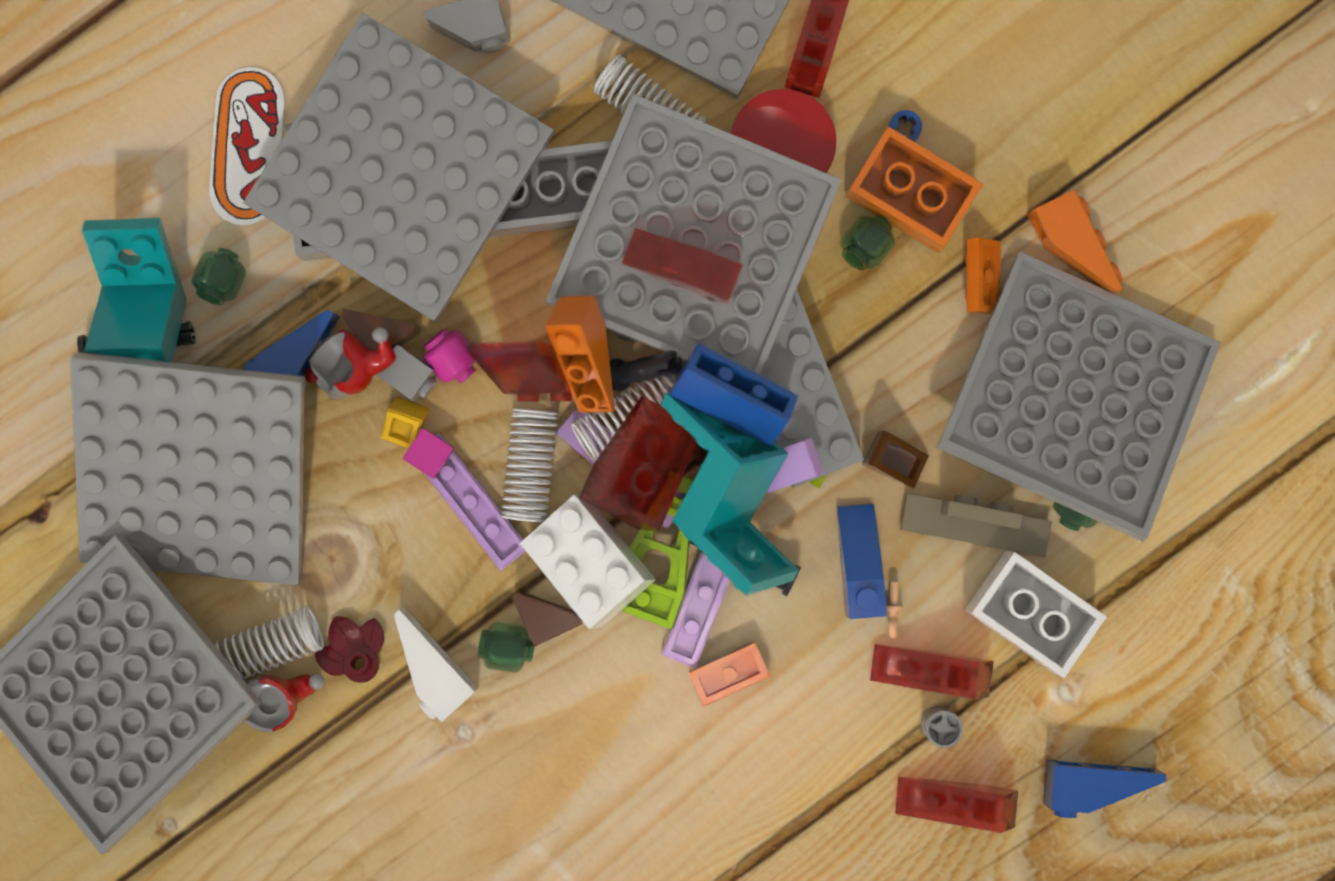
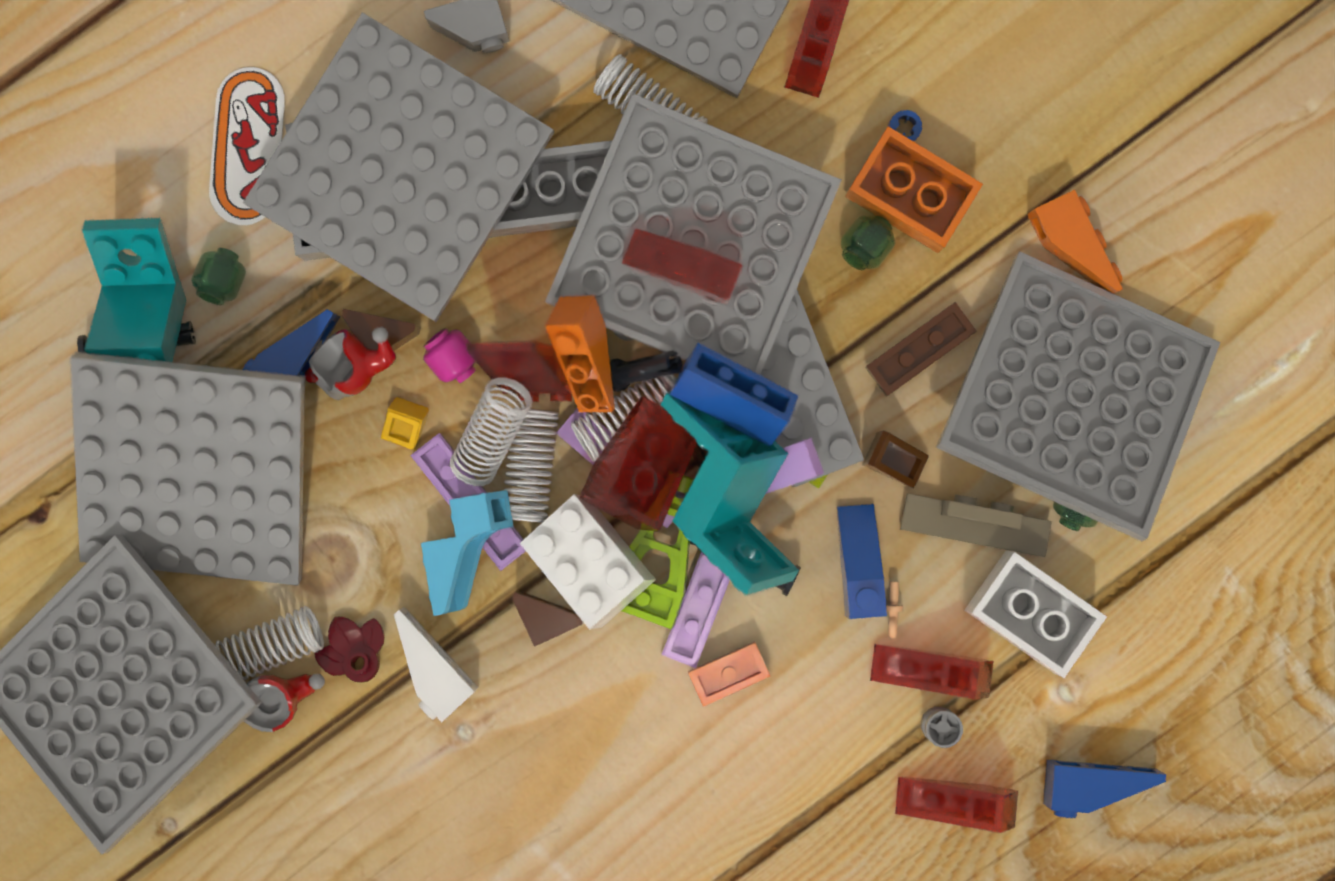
(409, 375): light grey brick -> none
(428, 453): dark pink tile -> none
(454, 560): none -> medium azure arch
(505, 647): clear green head -> none
(519, 415): none -> white piece
(790, 126): red piece -> none
(920, 349): none -> reddish brown plate
(983, 275): orange plate -> none

